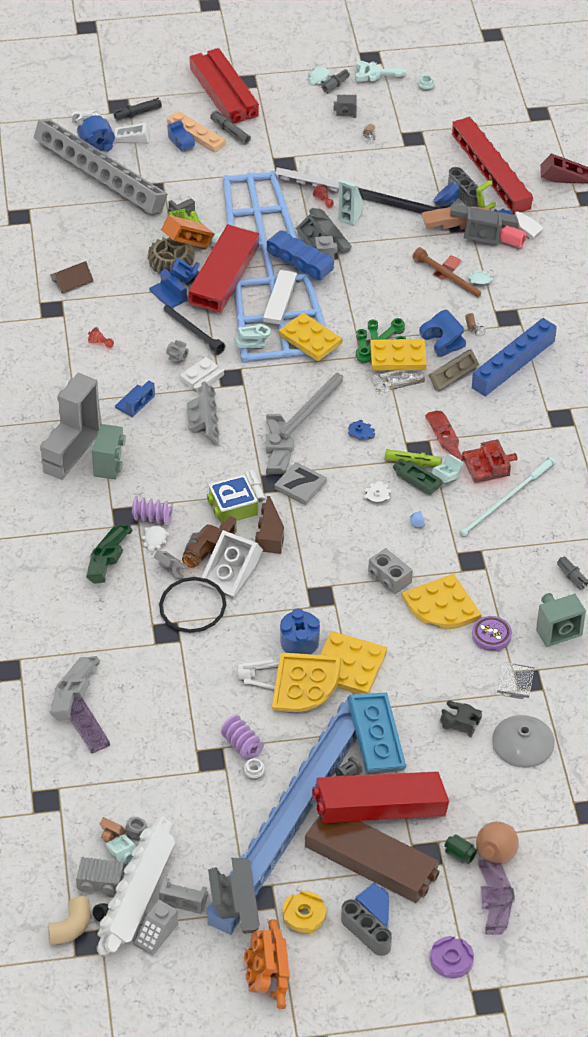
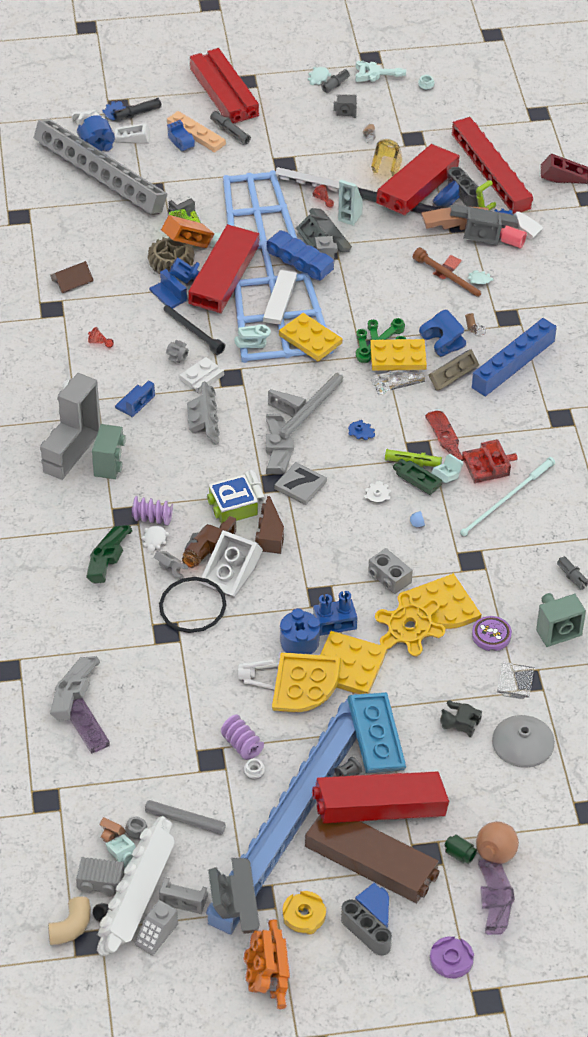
(113, 107): none -> blue piece
(185, 816): none -> light grey axle
(286, 402): none -> light grey slope
(337, 615): none -> blue brick
(383, 149): none -> clear yellow piece
(407, 612): none -> yellow plate
(417, 179): none -> red brick

